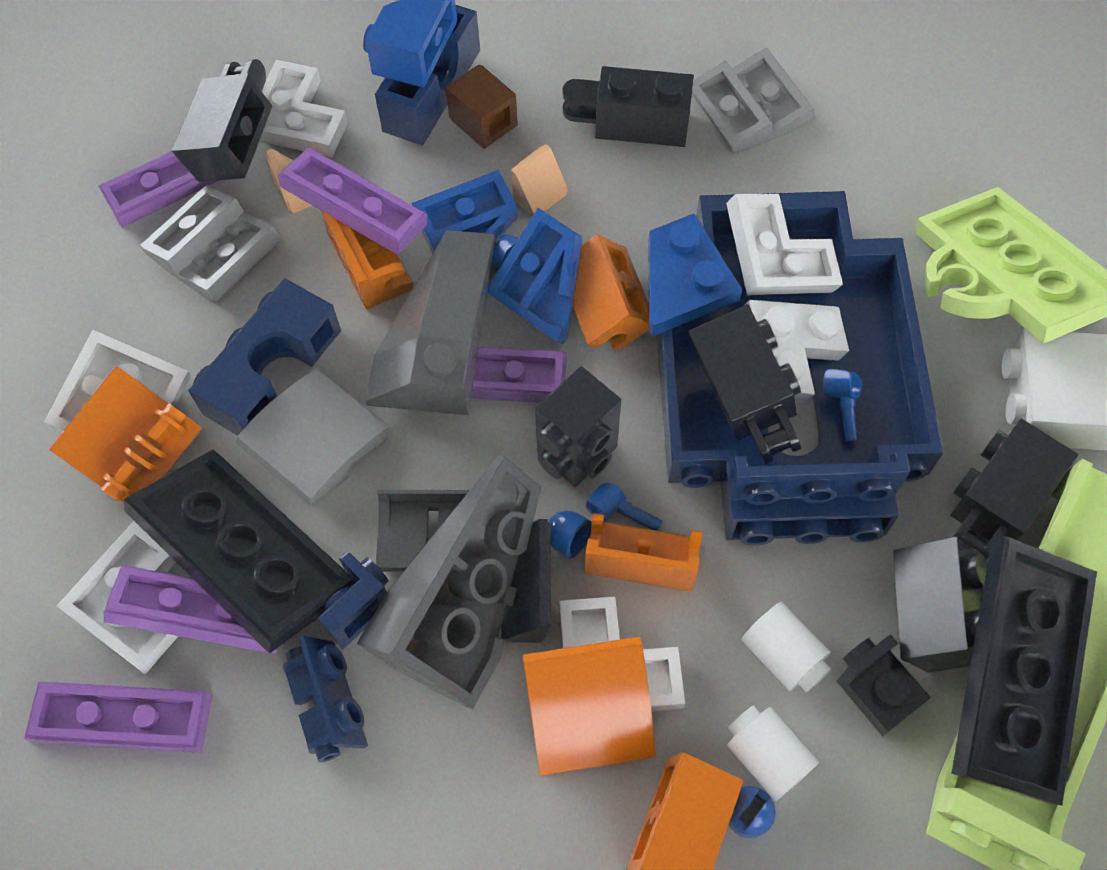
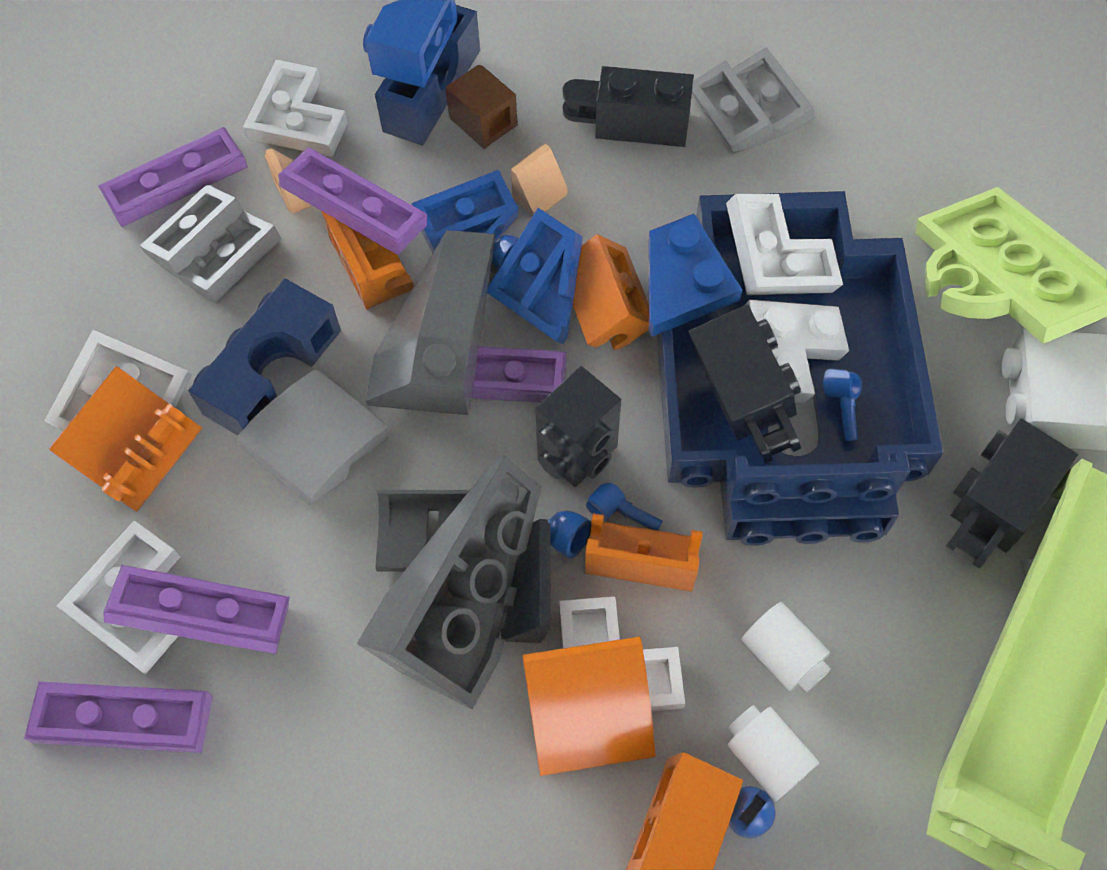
(224, 123): black brick -> none
(239, 548): black tile -> none
(318, 673): dark blue hinge -> none
(352, 609): dark blue bracket -> none
(881, 684): black bracket -> none
(938, 602): brick -> none
(1025, 672): black tile -> none

